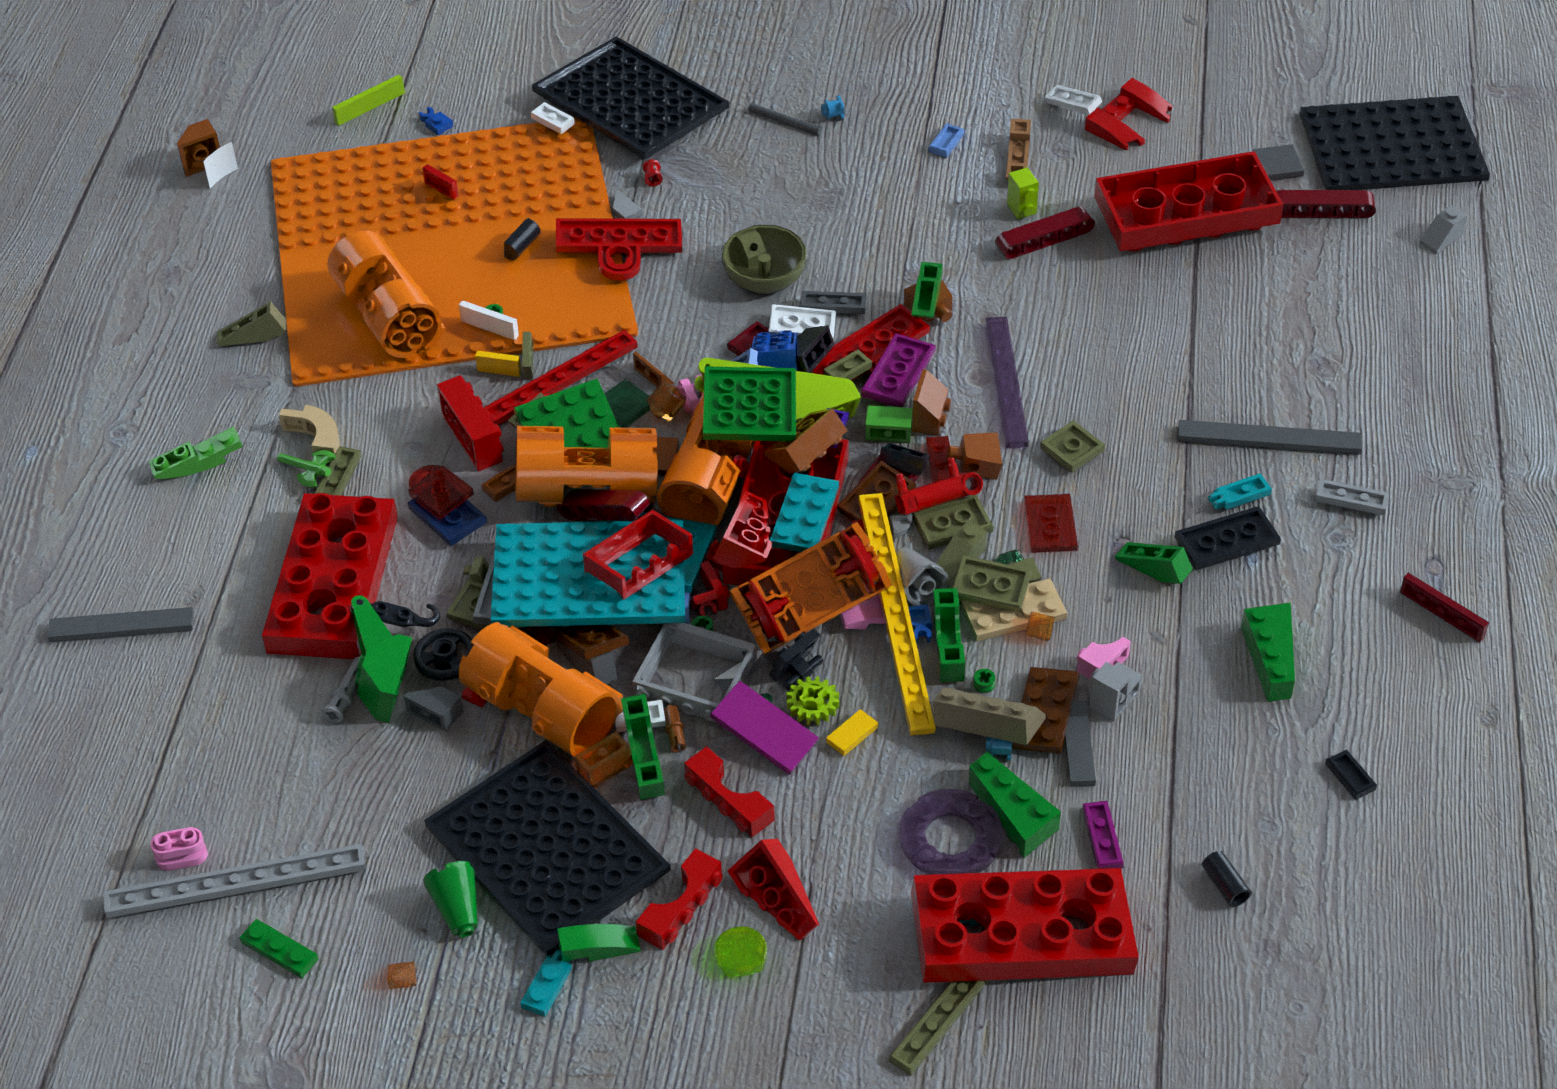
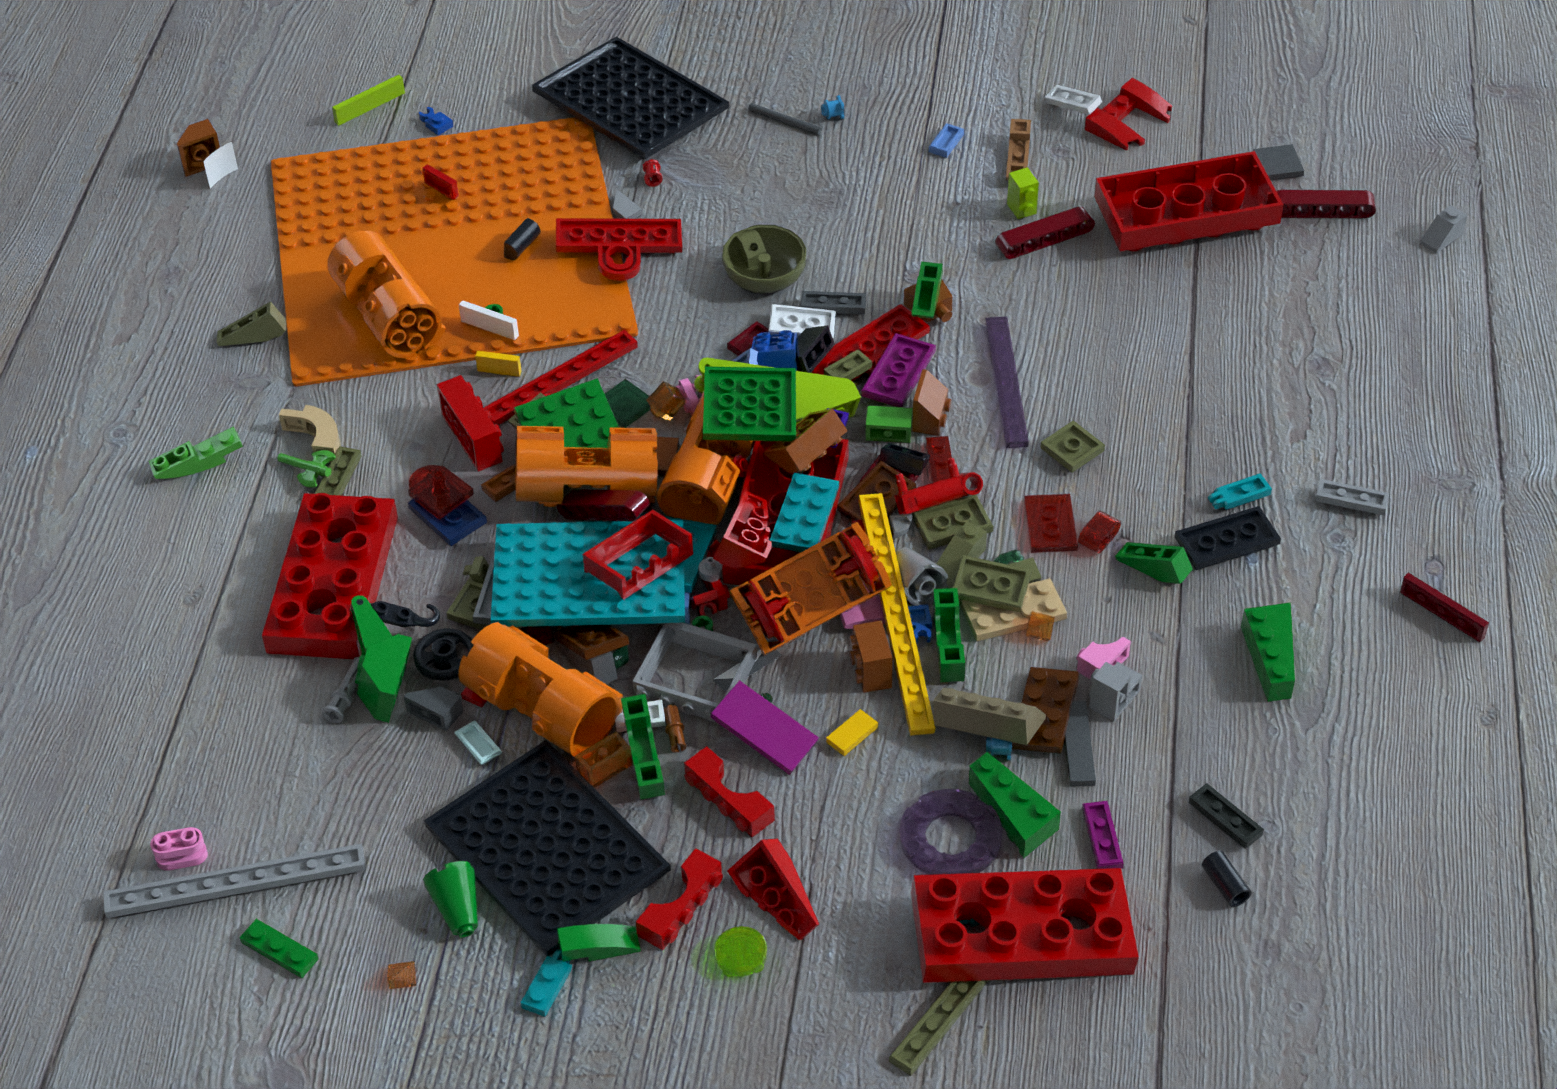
(121, 624): dark grey tile -> none
(478, 742): none -> light aqua tile
(527, 356): olive tile -> none
(552, 118): white plate -> none
(621, 656): none -> clear green arm
(649, 371): dark orange slope -> none
(710, 570): none -> light grey tile
(793, 660): black plate -> none
(812, 700): lime gear -> none
(871, 656): none -> dark orange brick
(978, 454): dark orange torso -> none
(987, 675): green bush -> none
(1099, 532): none -> clear red beam
(1226, 816): none -> pearl dark grey plate
(1270, 437): dark grey tile -> none
(1351, 774): black tile -> none
(1393, 143): black plate -> none

